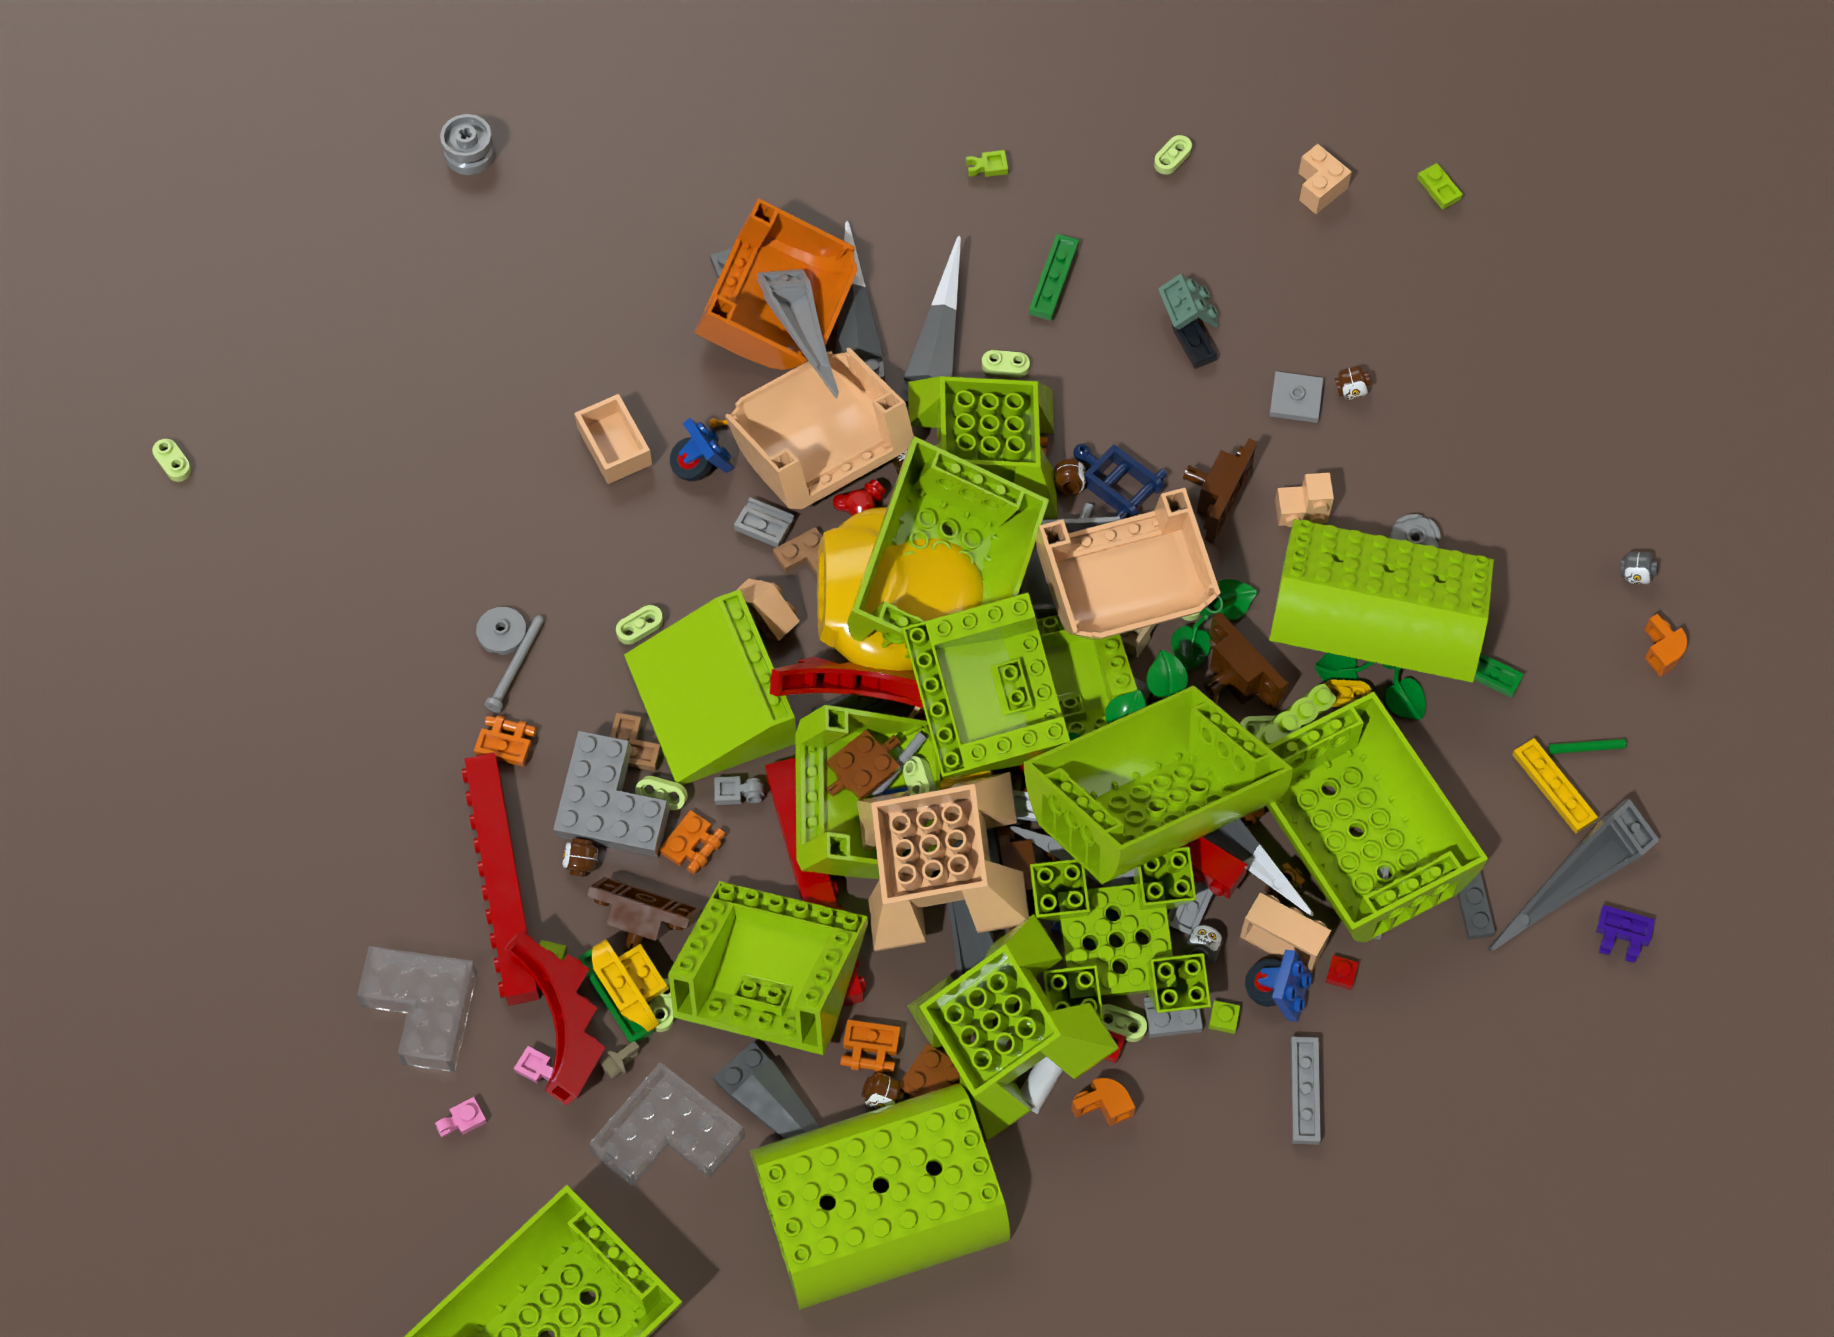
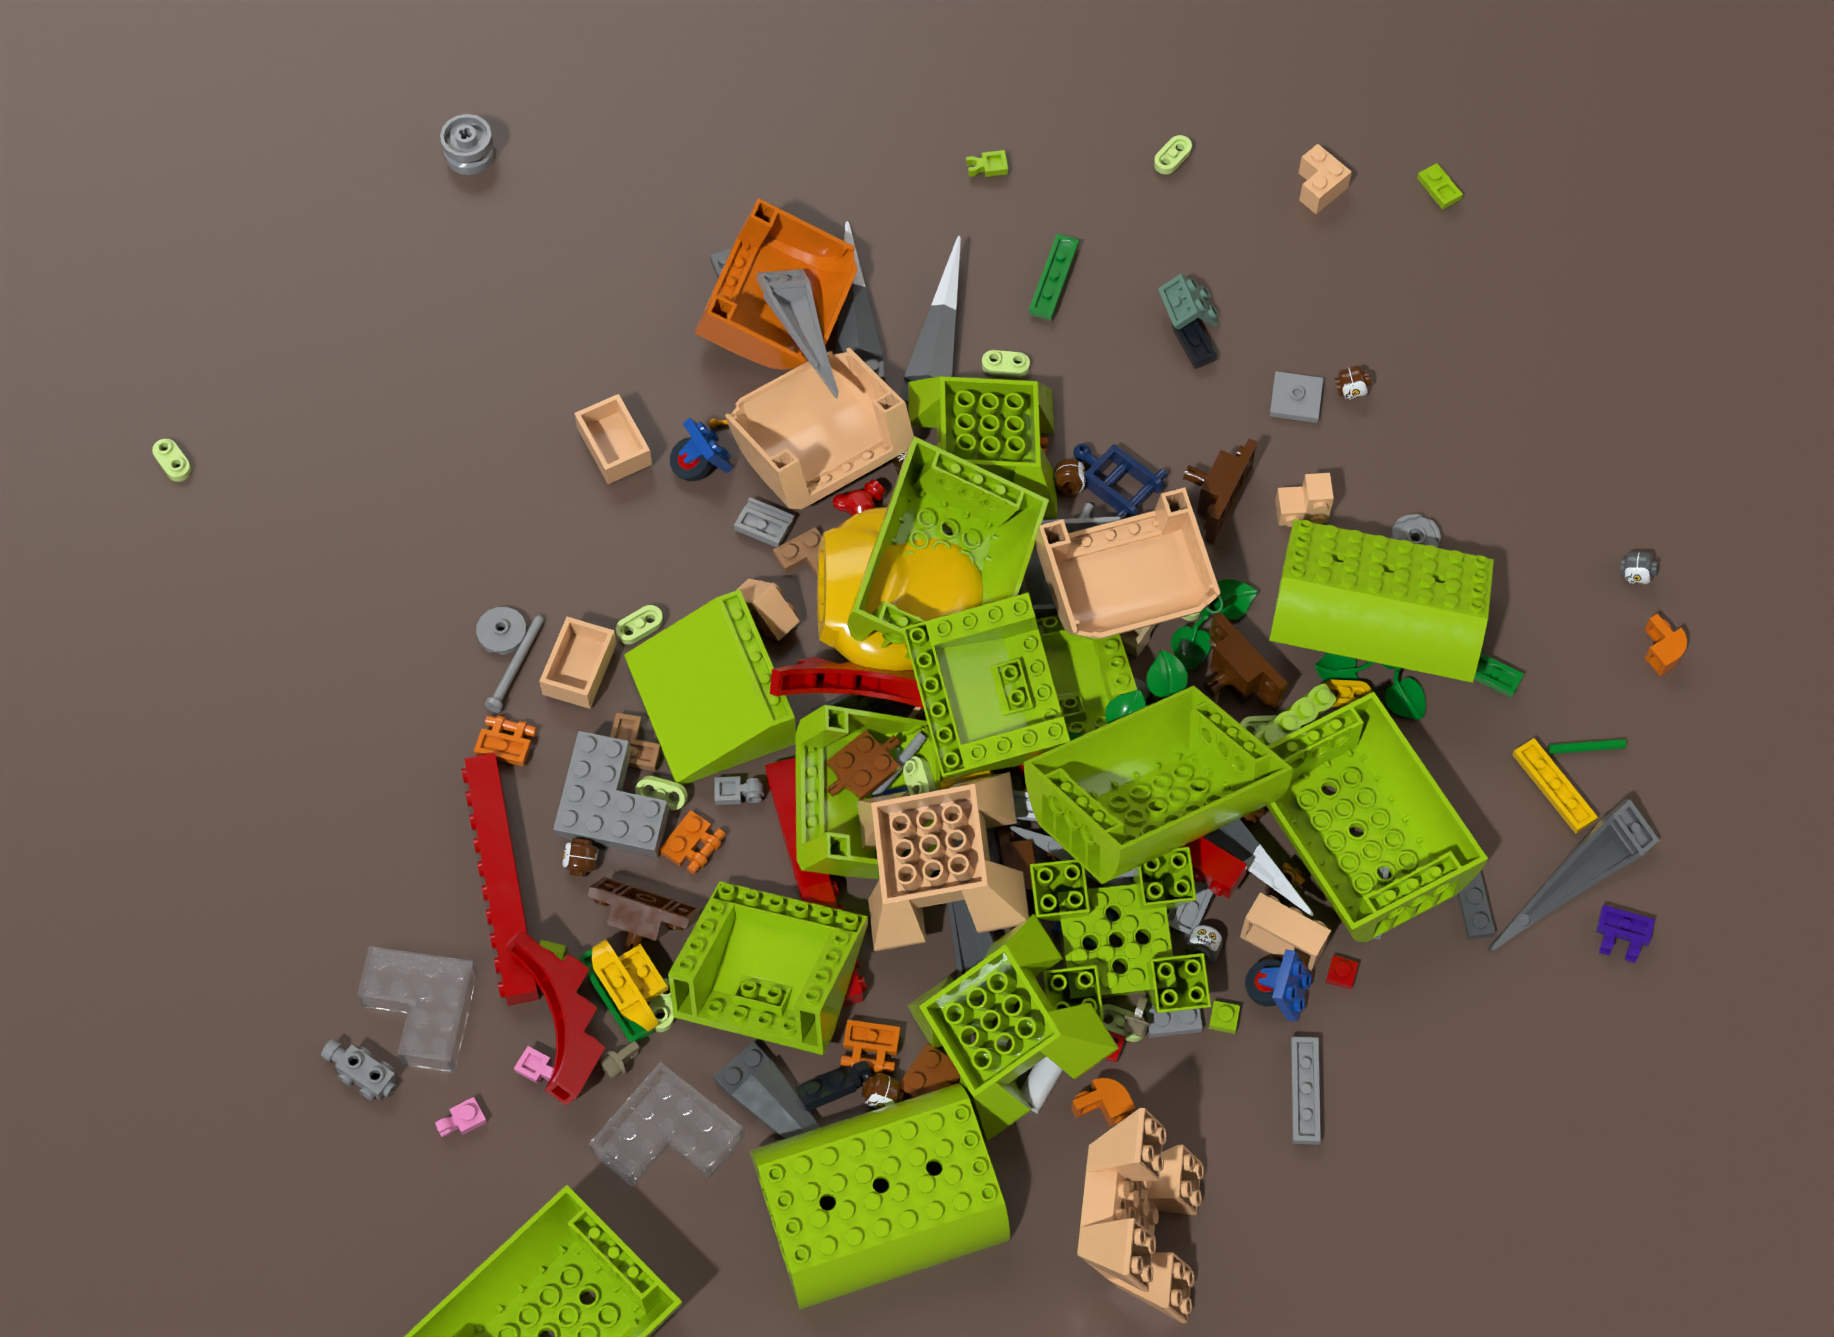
(363, 1071): none -> light grey brick
(578, 662): none -> light nougat piece
(833, 1085): none -> black hinge
(1123, 1192): none -> light nougat slope
(1135, 1024): none -> dark tan piece

